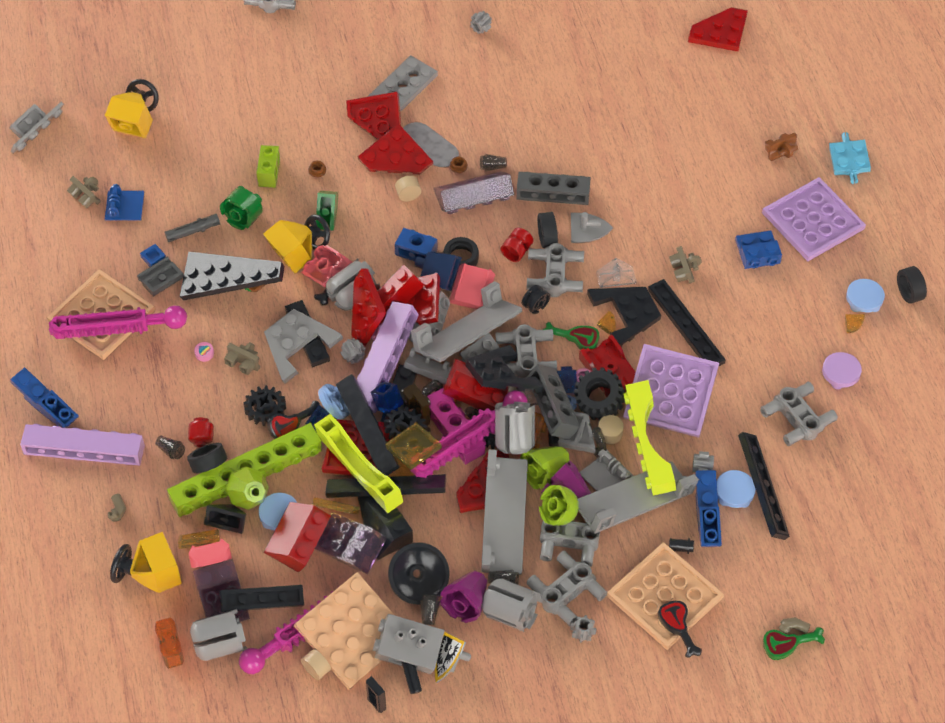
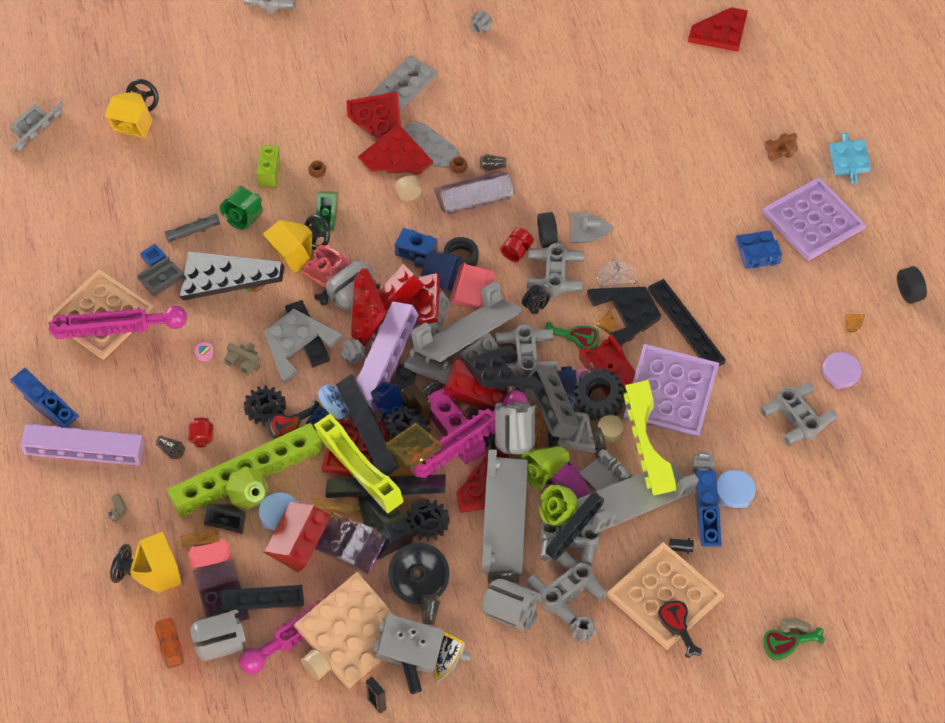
(89, 185): dark tan hips -> none
(124, 204): blue hinge -> none
(207, 457): black tyre -> none
(426, 518): none -> black gear
(465, 597): magenta cone -> none
(553, 188): dark grey brick -> none
(574, 526): none -> black beam
(680, 259): dark tan hips -> none
(763, 486): black tile -> none
(865, 296): light blue tile -> none

